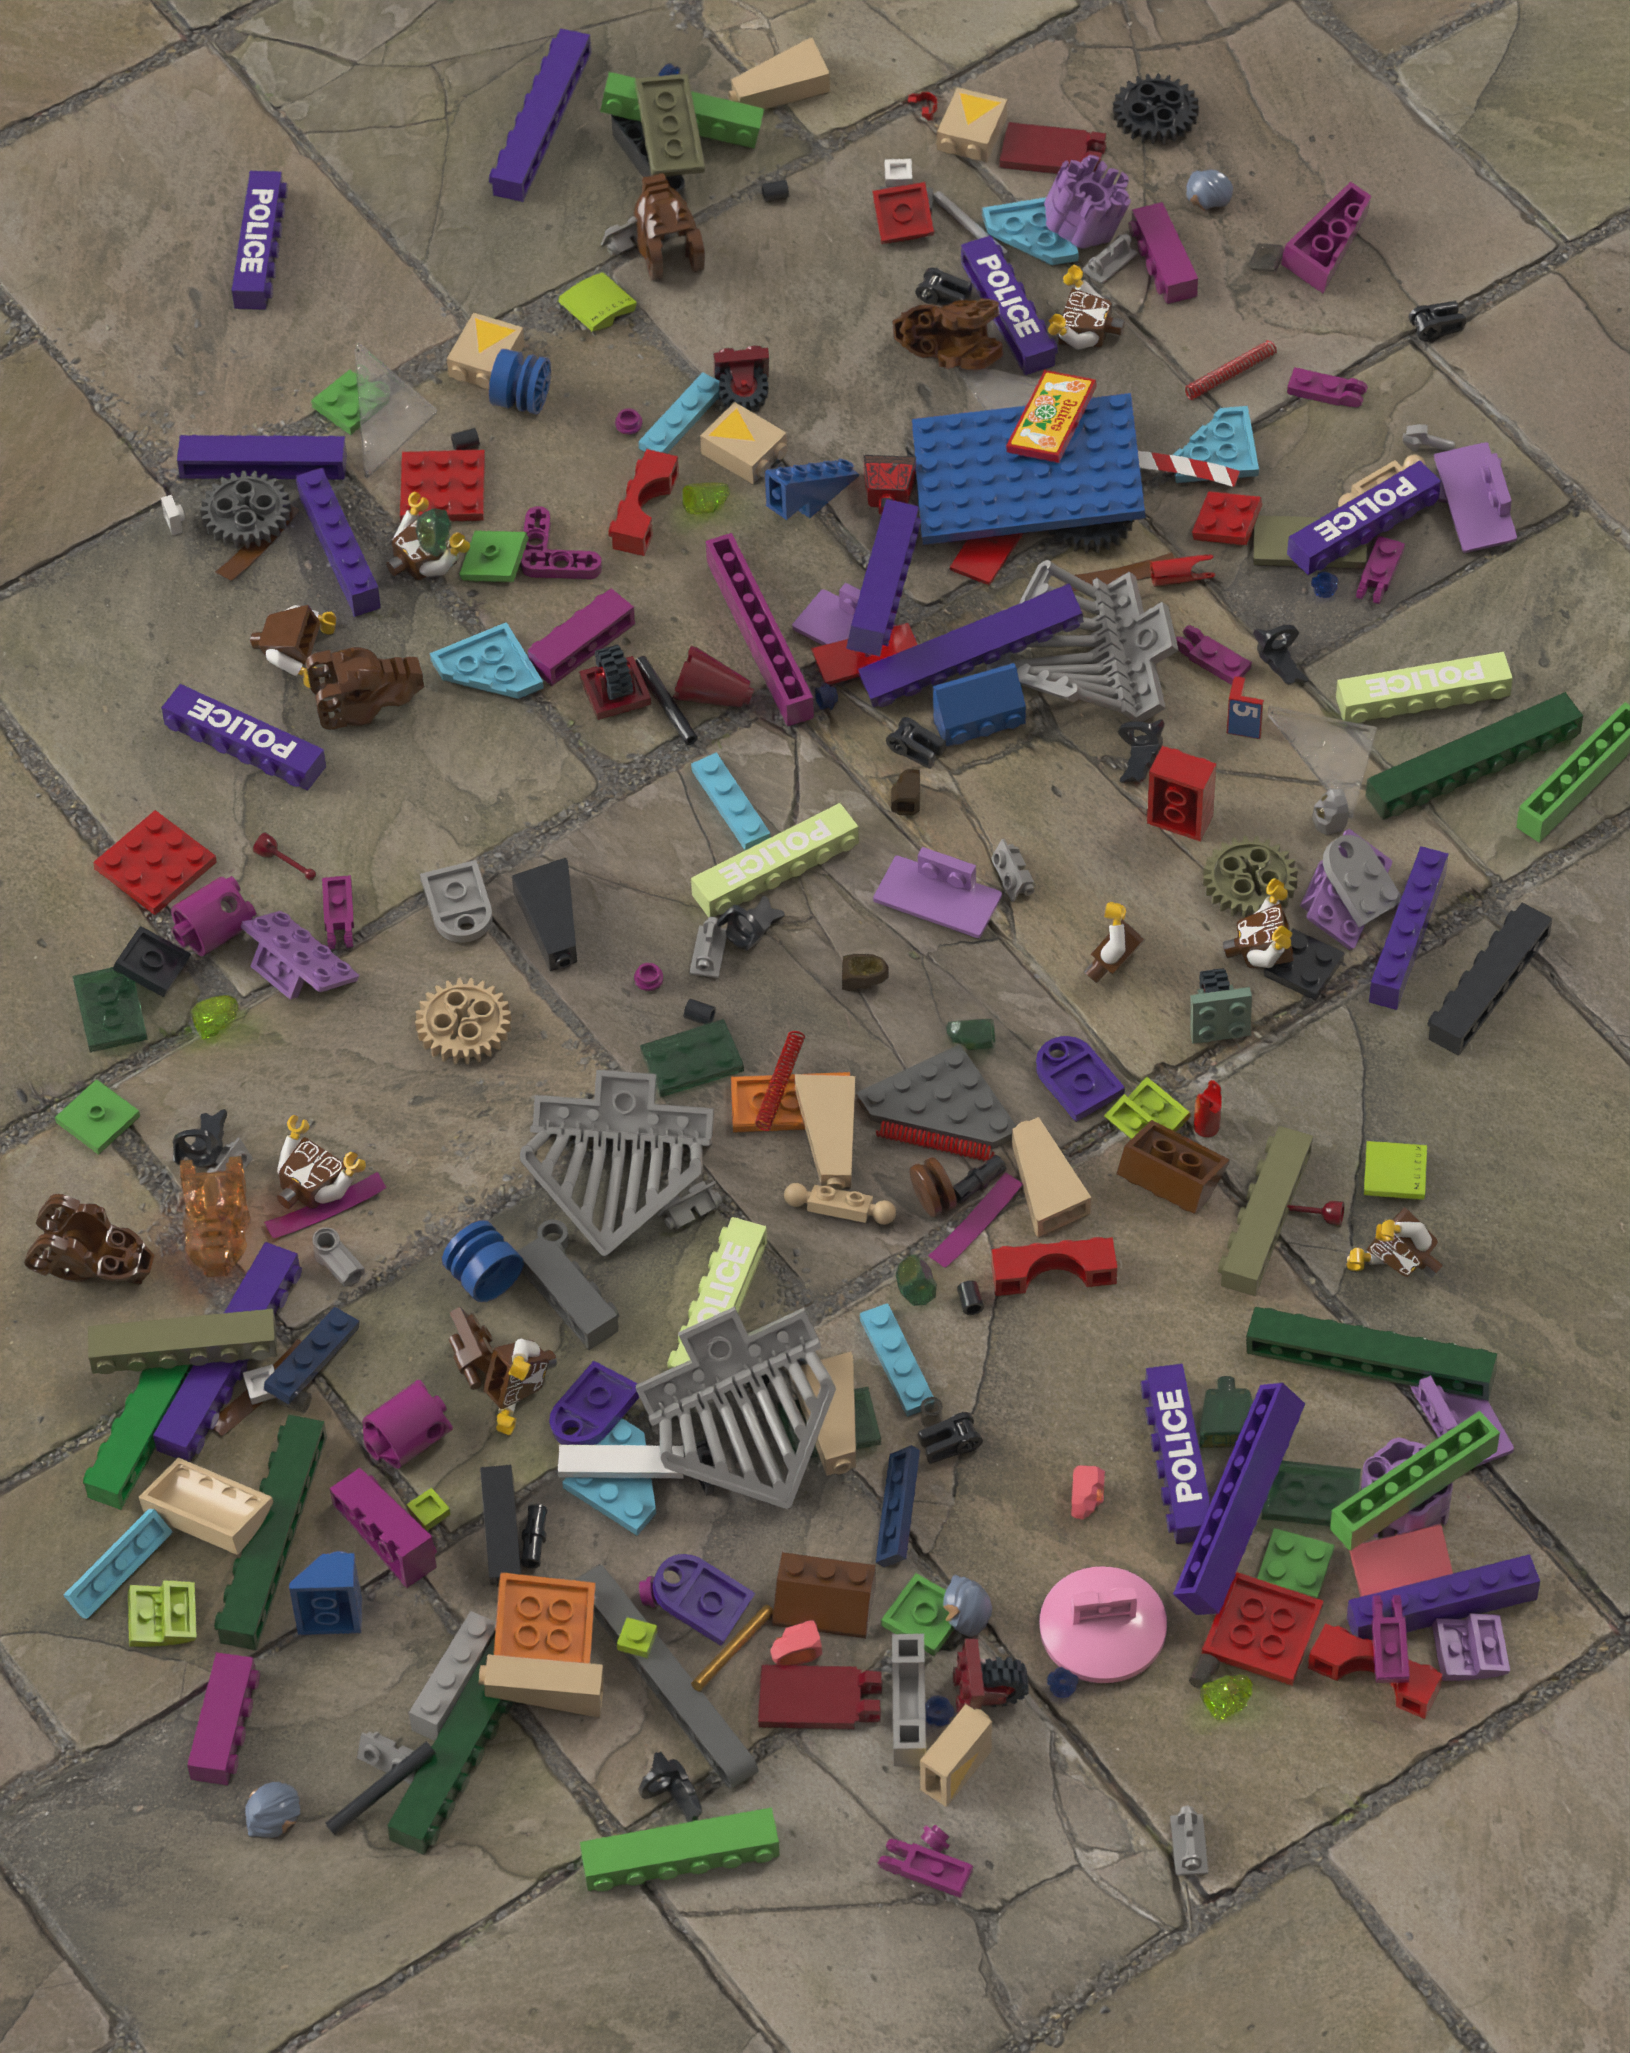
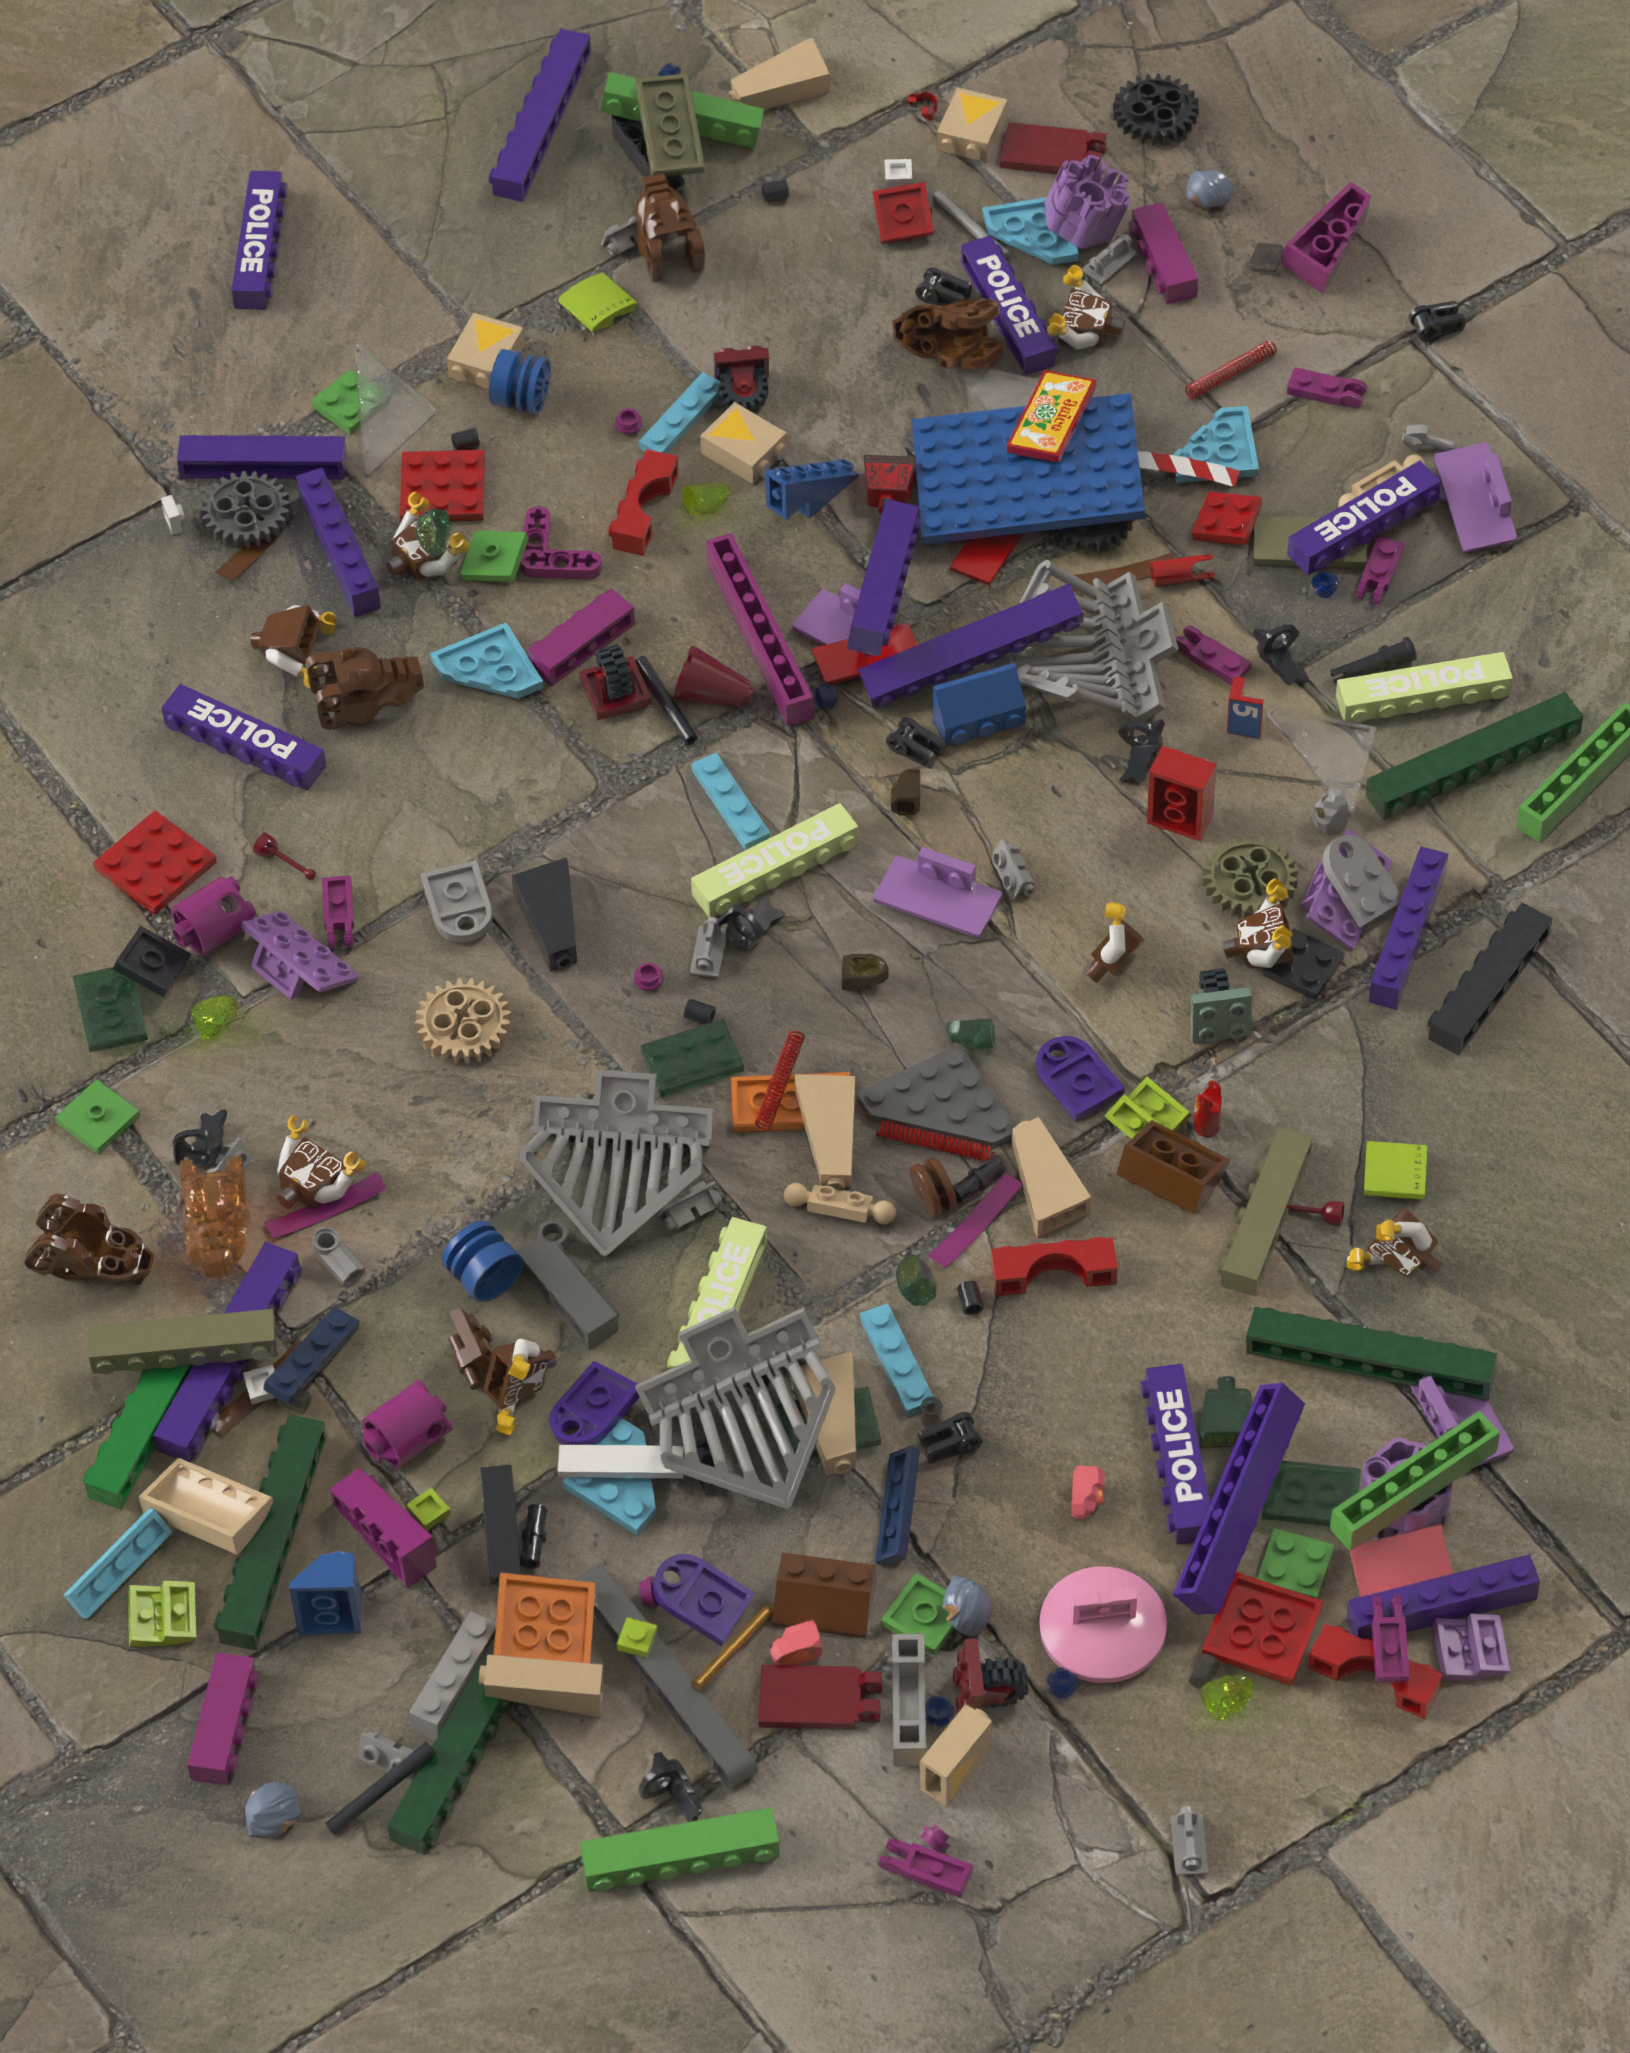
(1385, 658): none -> black pin

